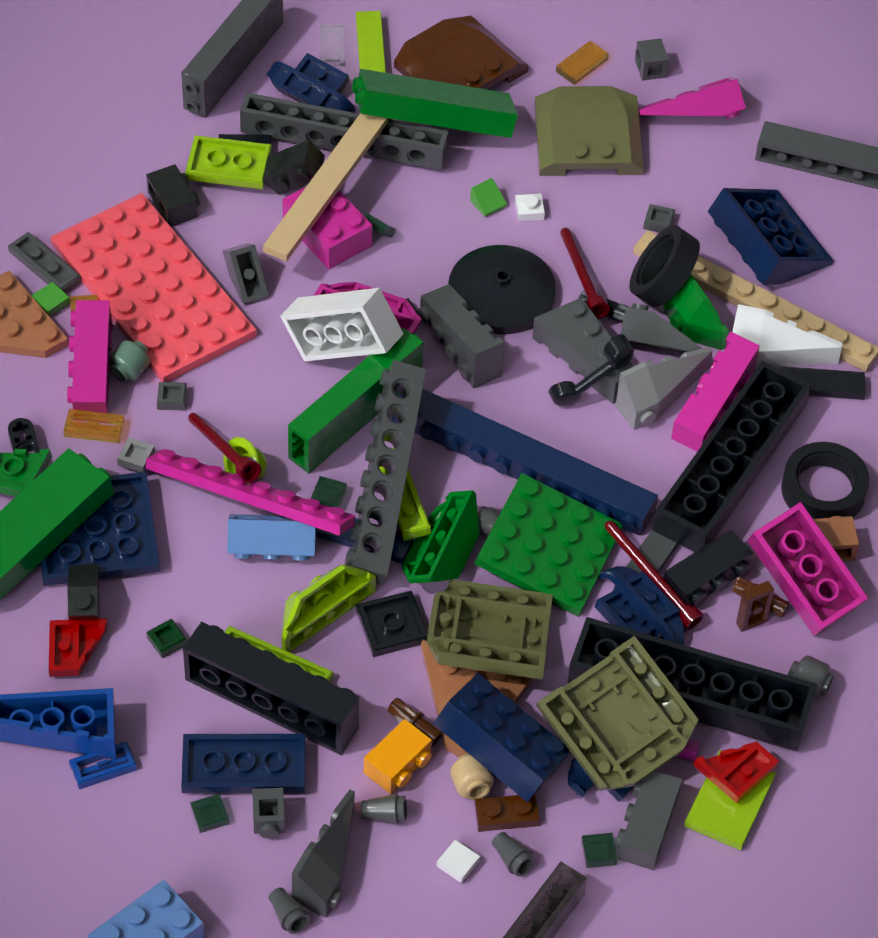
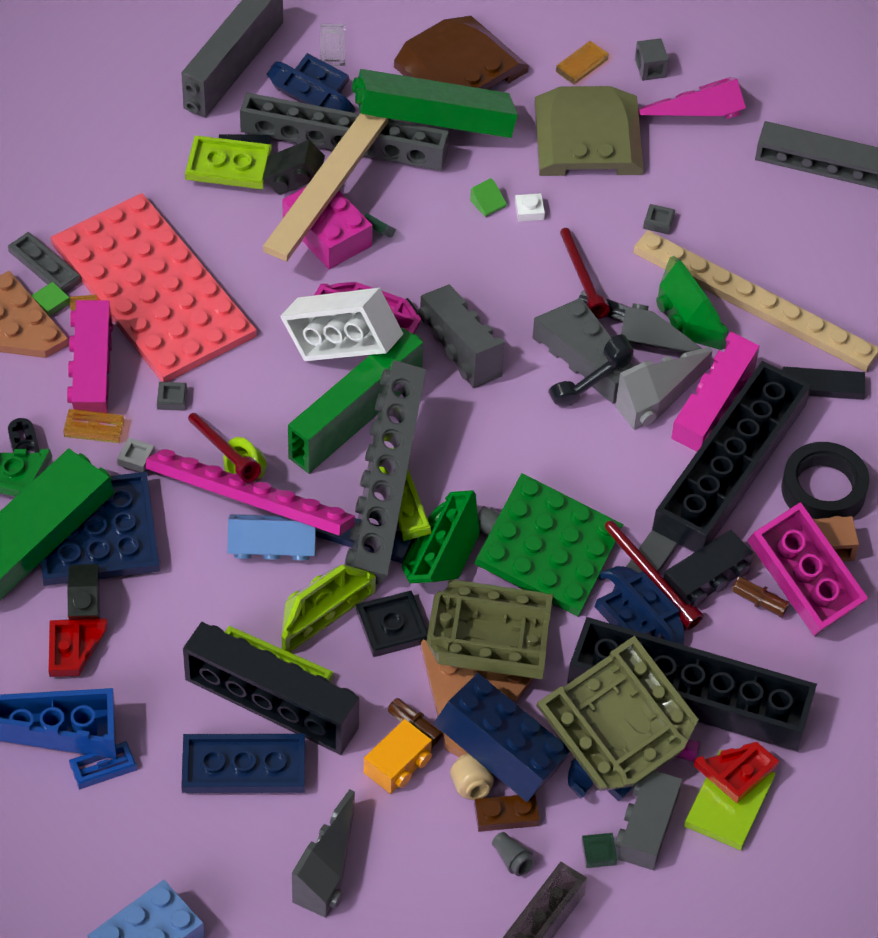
(129, 360): sand green head -> none
(166, 638): dark green tile -> none
(172, 195): pearl dark grey brick -> none
(209, 813): clear green tile -> none
(246, 272): dark grey slope -> none
(268, 812): dark grey brick -> none
(290, 912): dark grey cone -> none
(329, 492): clear green tile -> none
(370, 40): lime tile -> none
(386, 808): dark grey cone -> none
(458, 861): white tile -> none
(504, 286): black dish -> none
(517, 453): dark blue brick -> none
(664, 266): black tyre -> none
(754, 605): reddish brown plate -> none
(768, 234): dark blue slope -> none
(782, 342): white wedge -> none
(813, 671): dark grey head -> none

